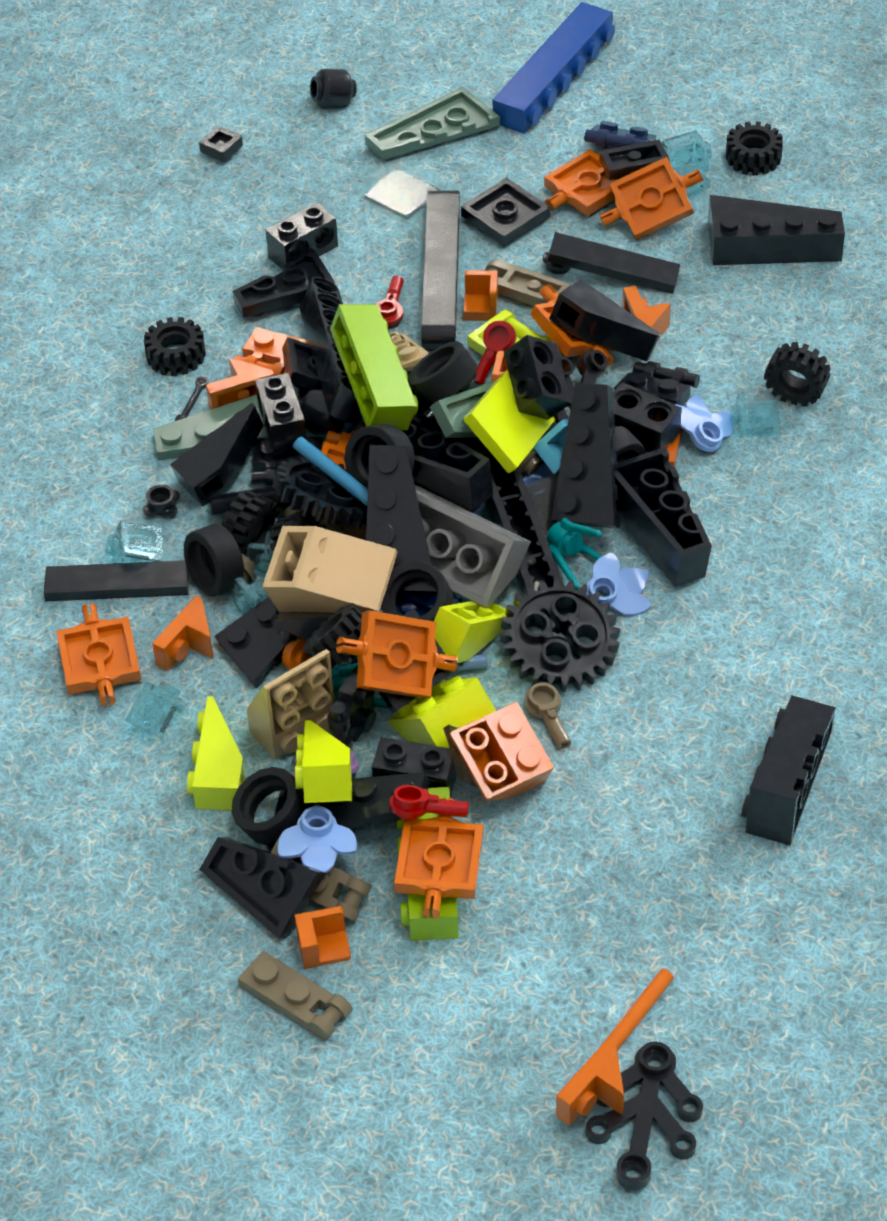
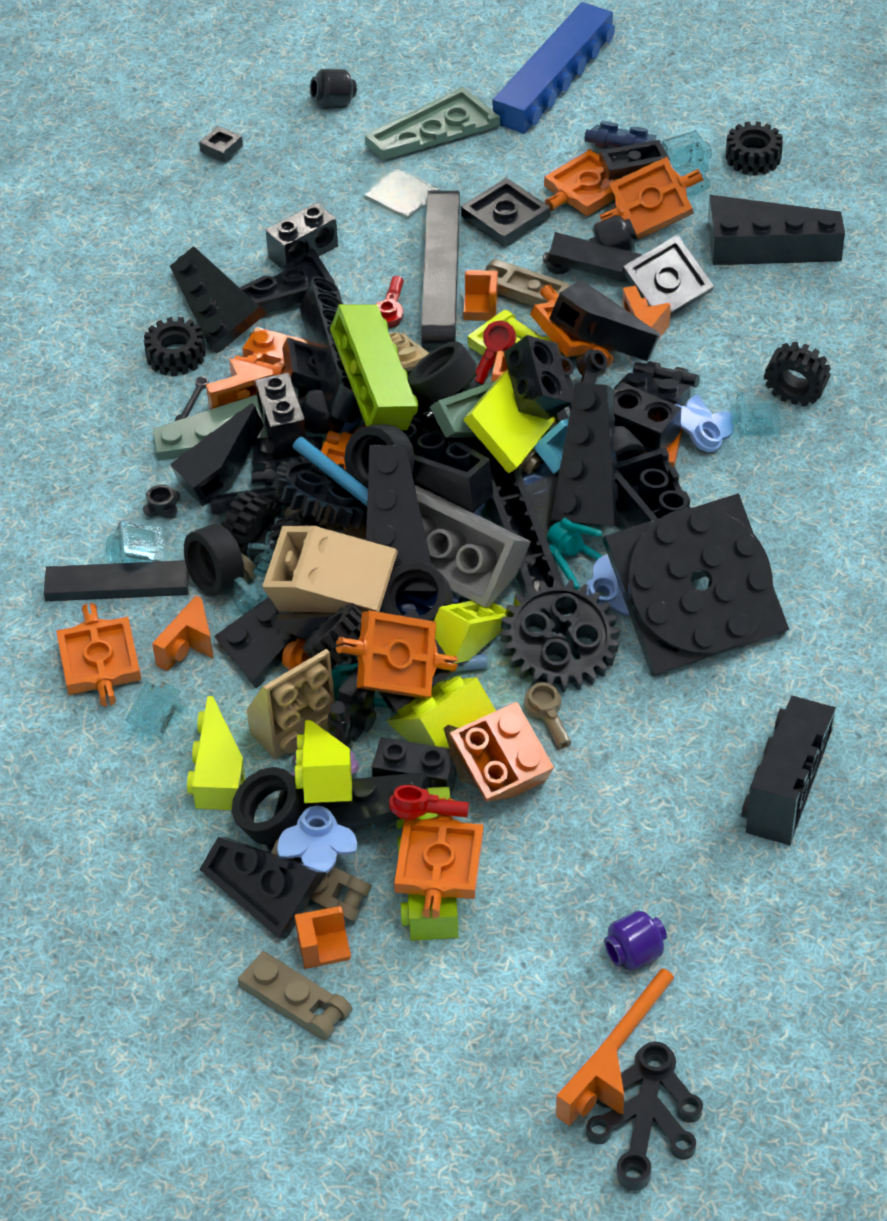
(214, 299): none -> black wing
(615, 233): none -> black head
(635, 940): none -> dark purple head
(668, 276): none -> plate
(673, 617): none -> black piece

